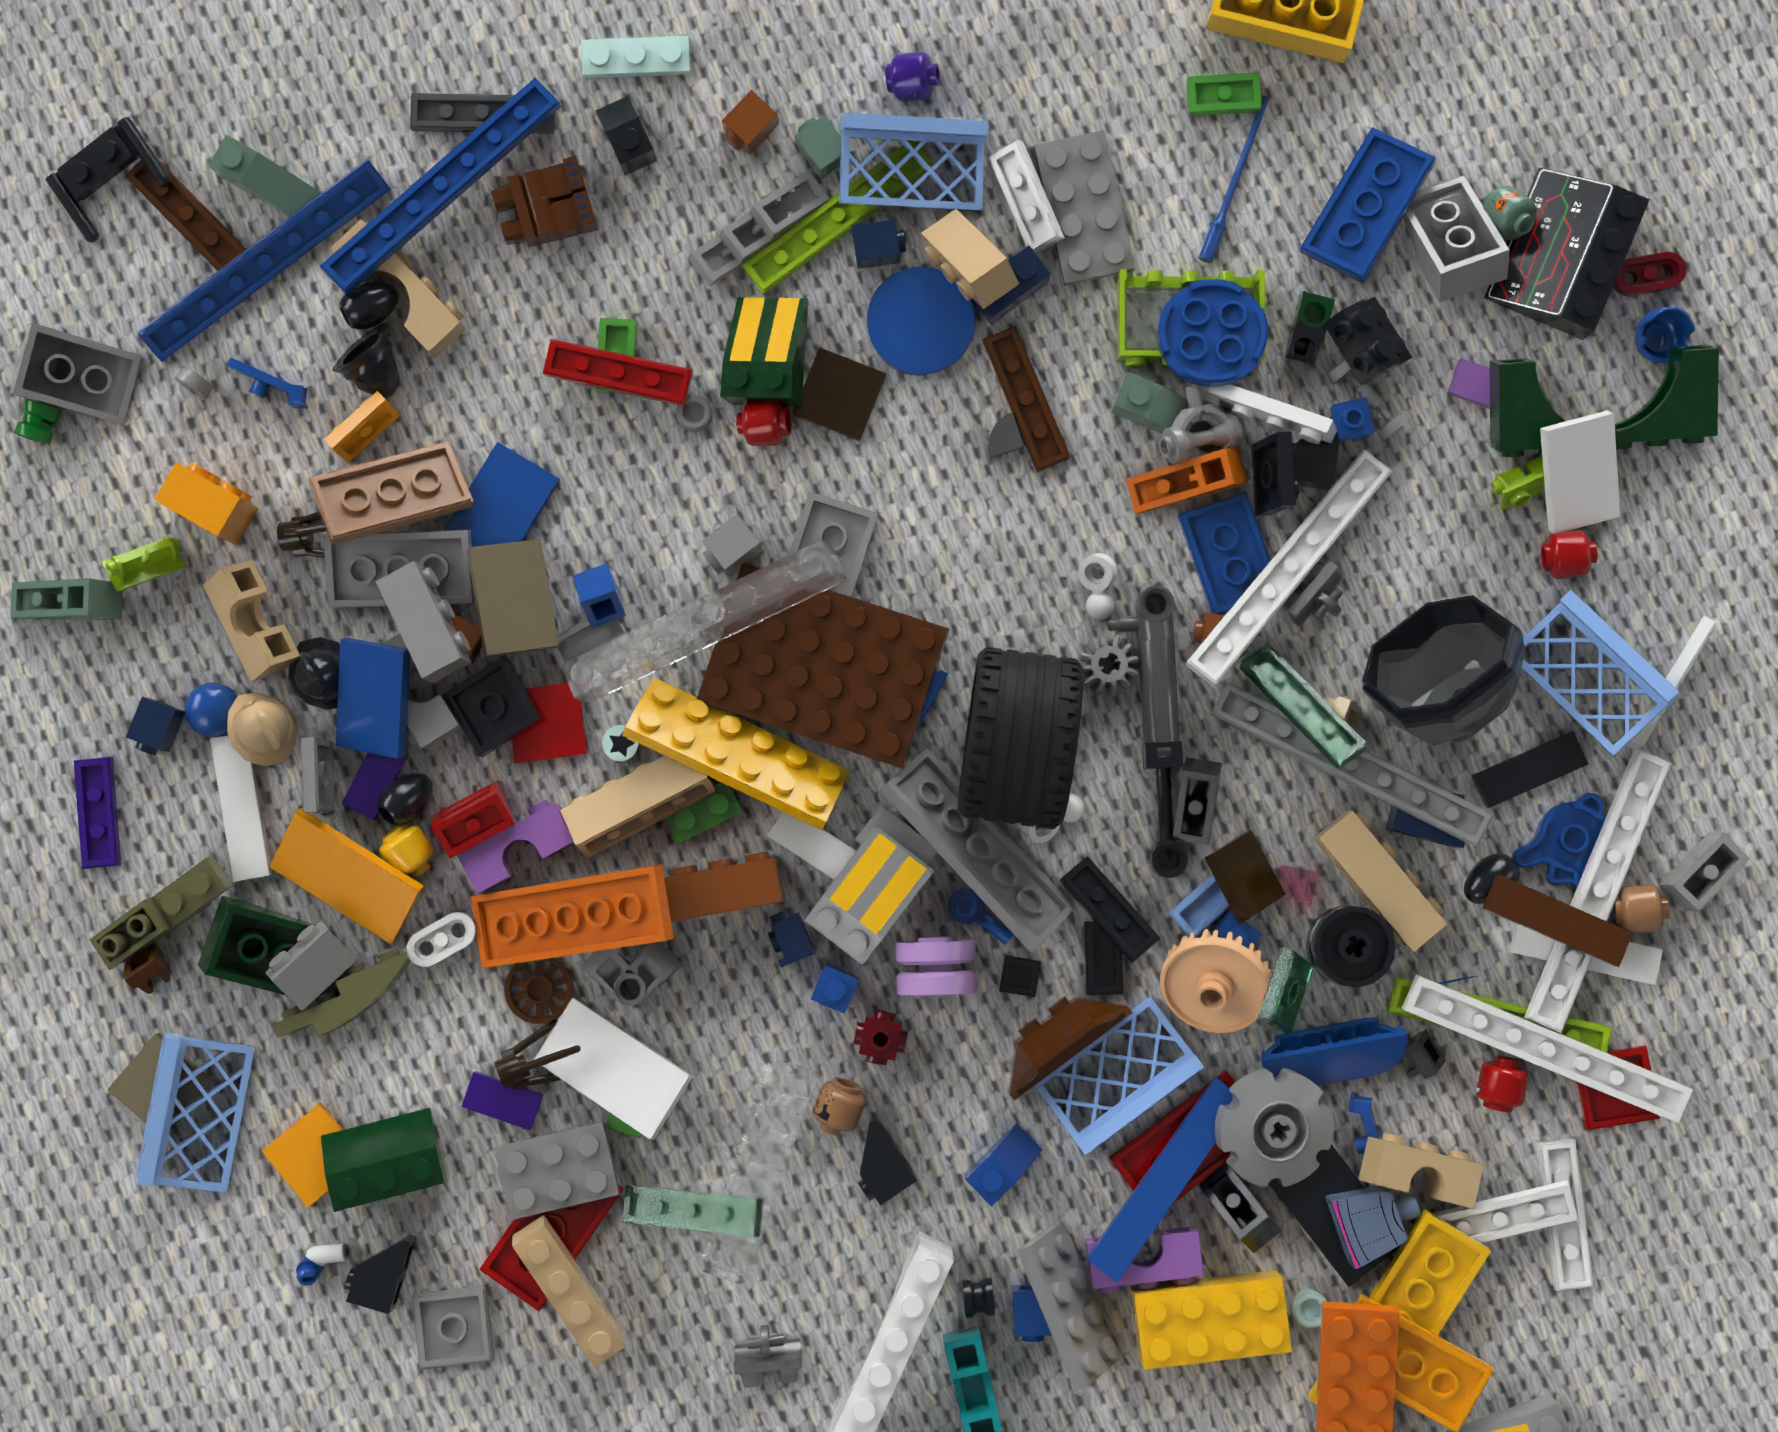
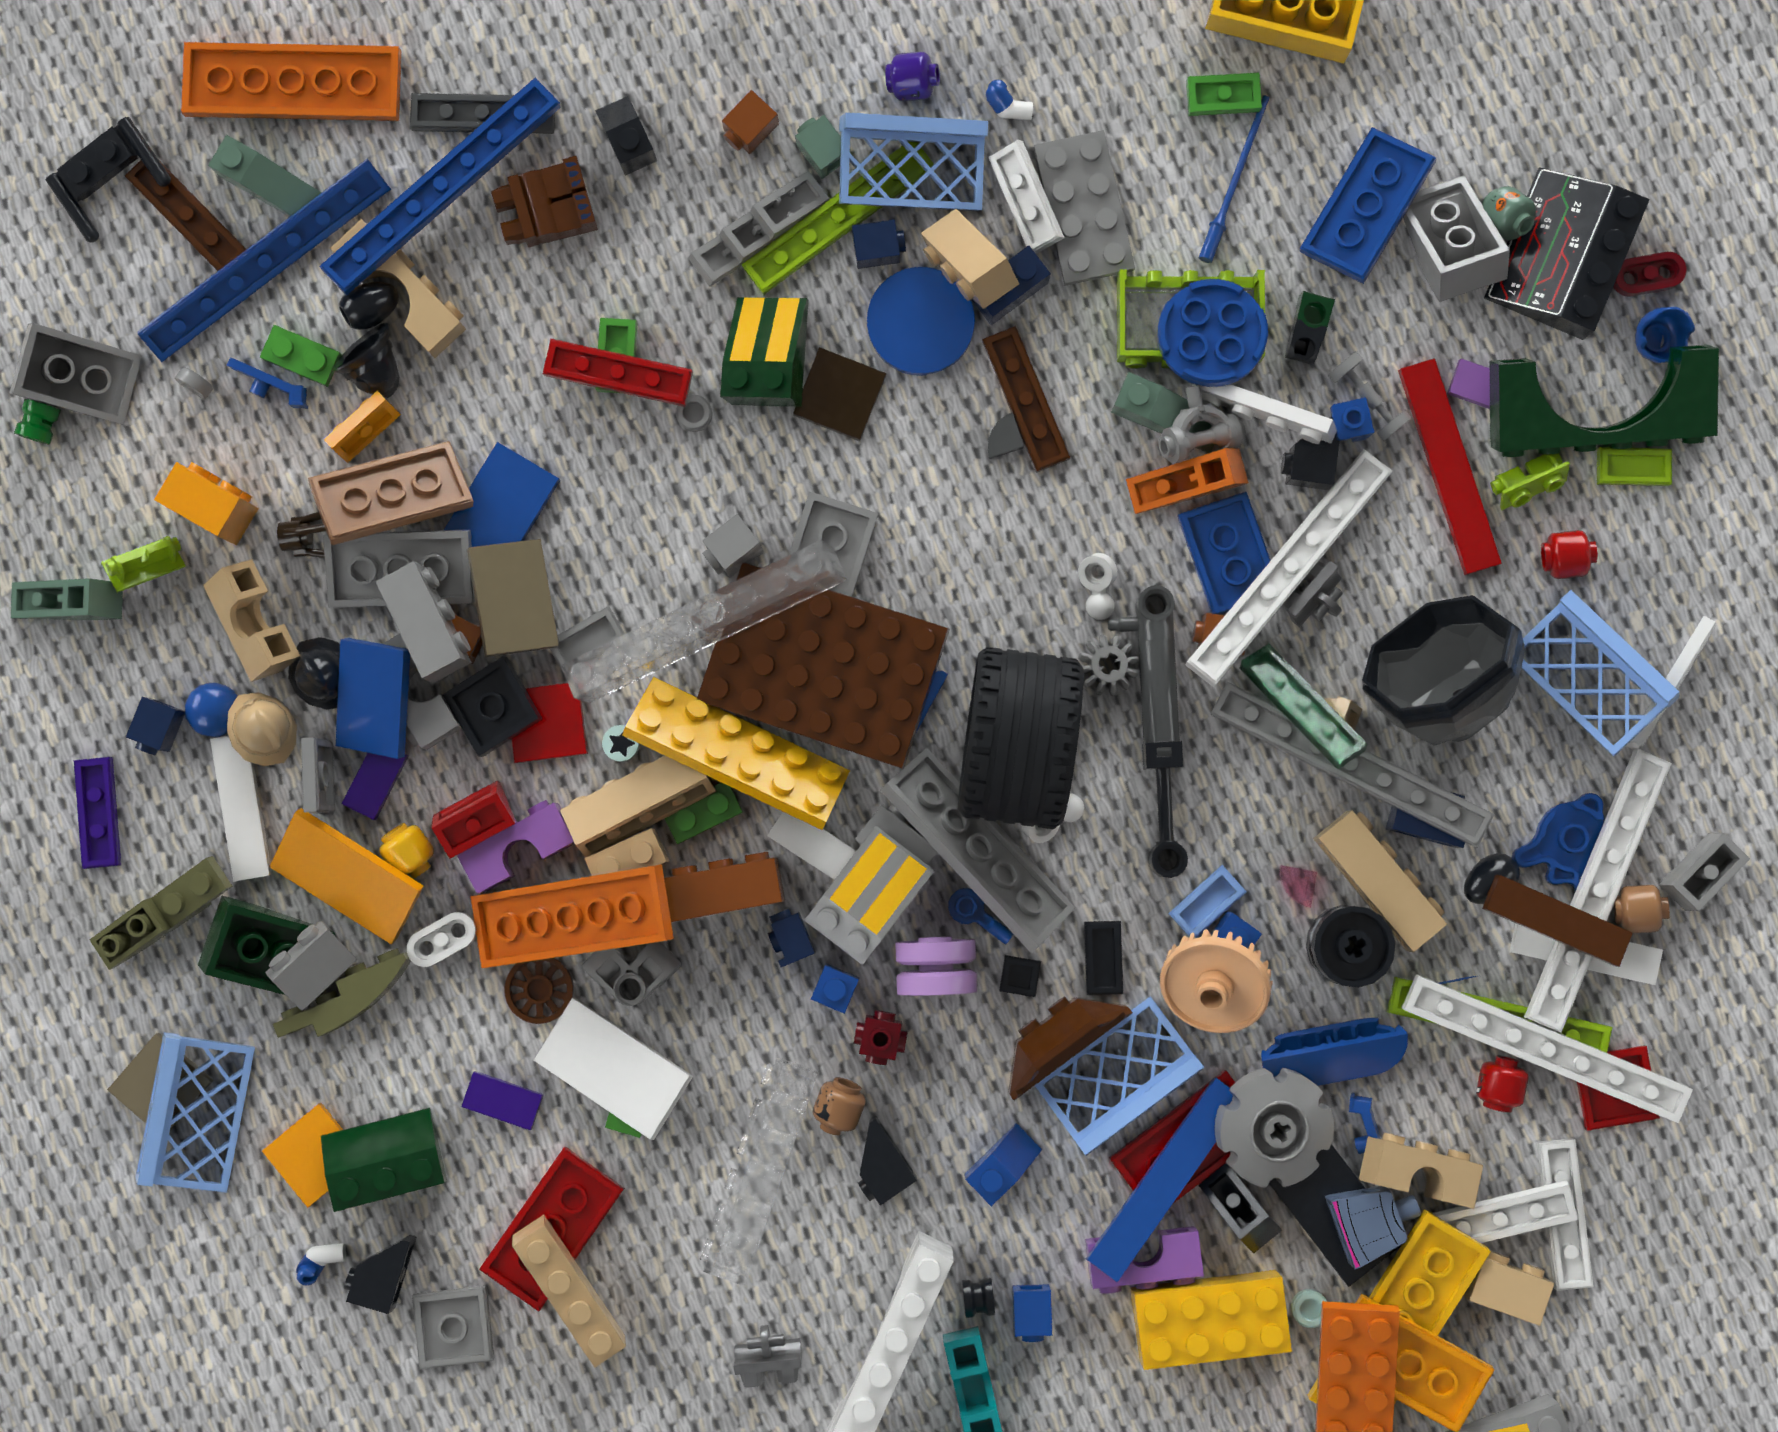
(144, 966): reddish brown tile -> none
(291, 81): none -> orange plate
(300, 355): none -> bright green plate
(405, 799): black animal -> none
(514, 1069): dark brown plant -> none
(557, 1170): light grey plate -> none
(599, 595): blue brick -> none
(635, 57): light aqua plate -> none
(635, 852): none -> tan brick
(692, 1210): clear green plate -> none
(764, 423): red head -> none
(1005, 105): none -> arm
(1068, 1305): light grey plate -> none
(1109, 909): black tile -> none
(1197, 800): black slope -> none
(1245, 876): dark brown tile -> none
(1274, 474): black plate -> none
(1285, 991): clear green tile -> none
(1367, 340): black plate -> none
(1424, 1055): black tile -> none
(1449, 466): none -> red tile
(1511, 1289): none -> tan brick
(1529, 769): black tile -> none
(1580, 472): white tile -> none
(1634, 466): none -> lime tile

